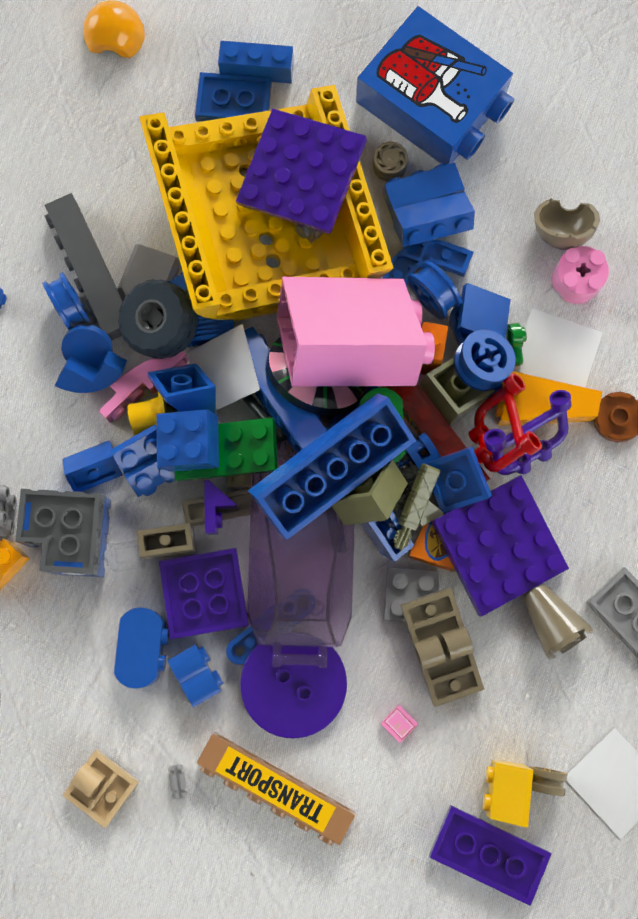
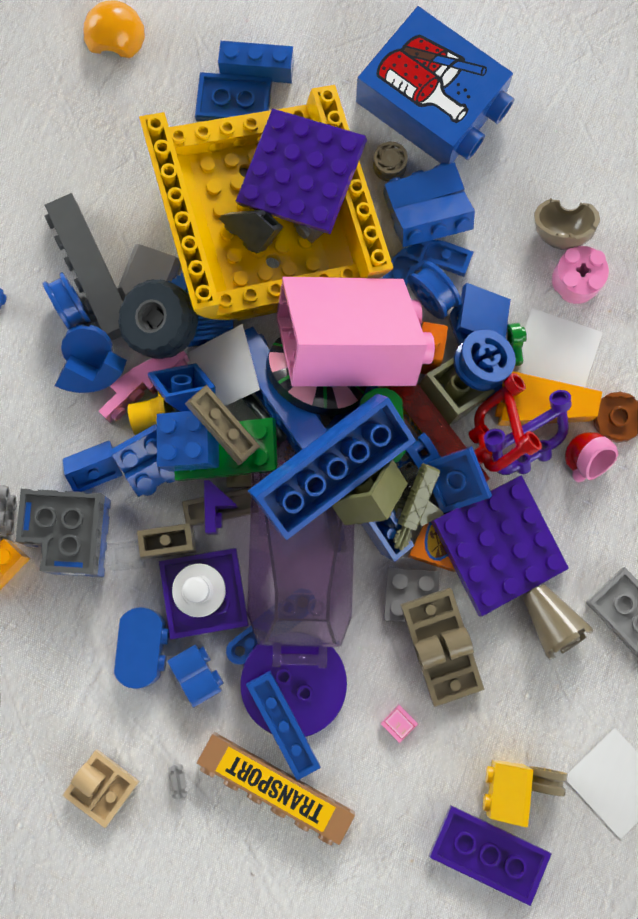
(198, 590): none -> white plate
(222, 425): none -> dark tan tile
(254, 228): none -> pearl dark grey slope
(283, 725): none -> blue plate
(590, 455): none -> bright pink piece

